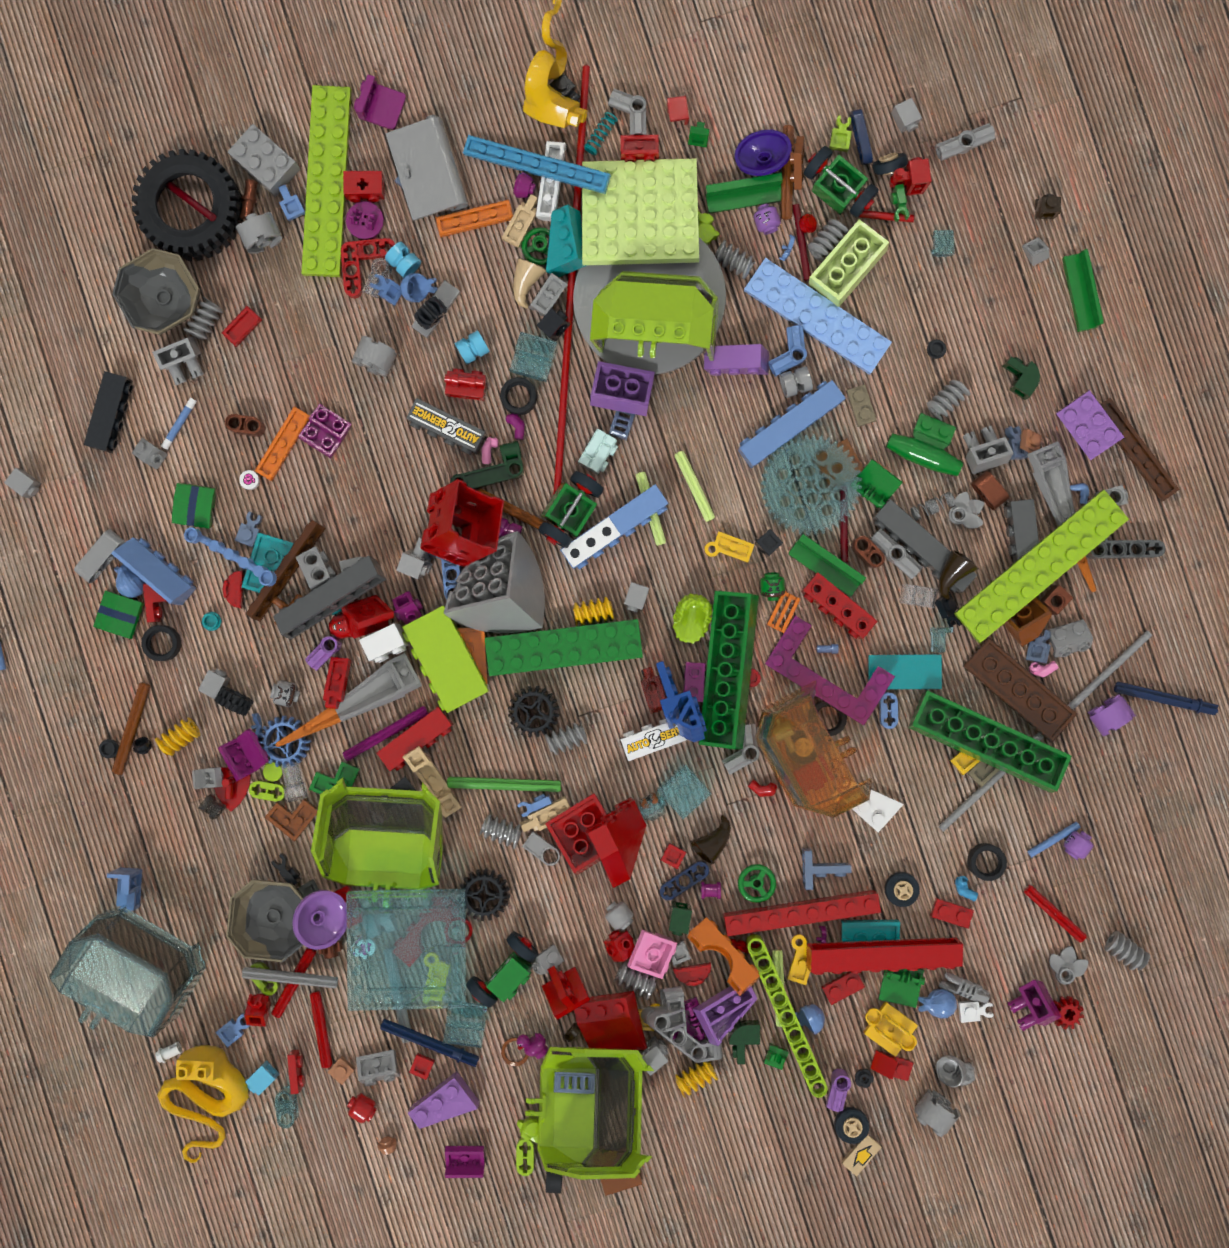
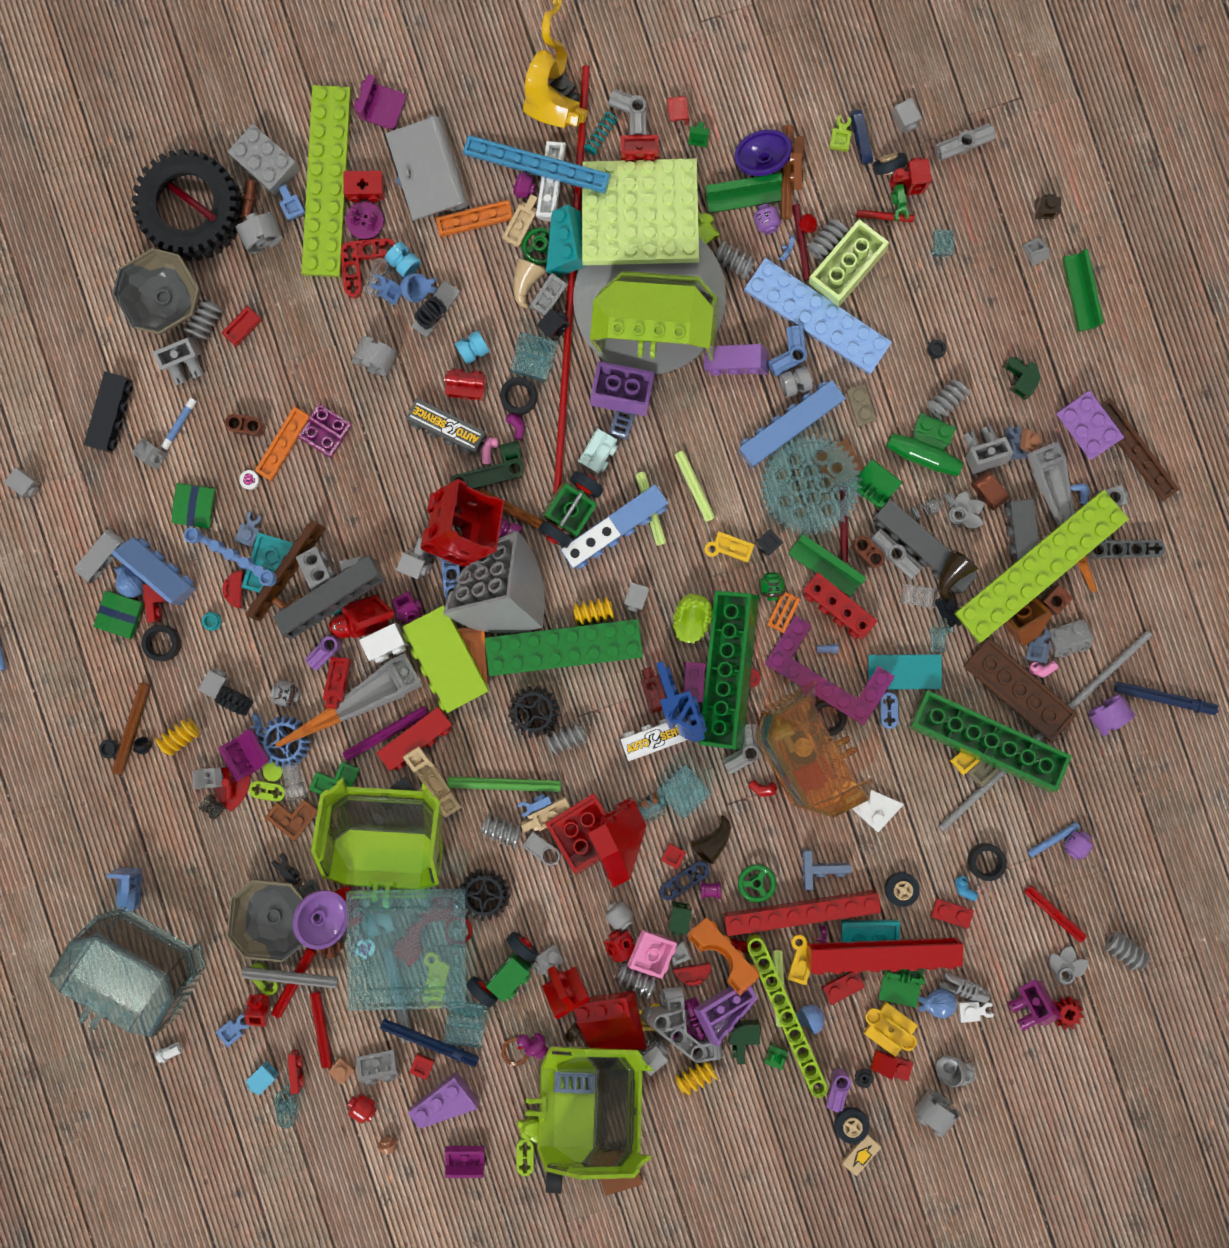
(209, 1066): yellow hips -> none
(840, 183): brick -> none

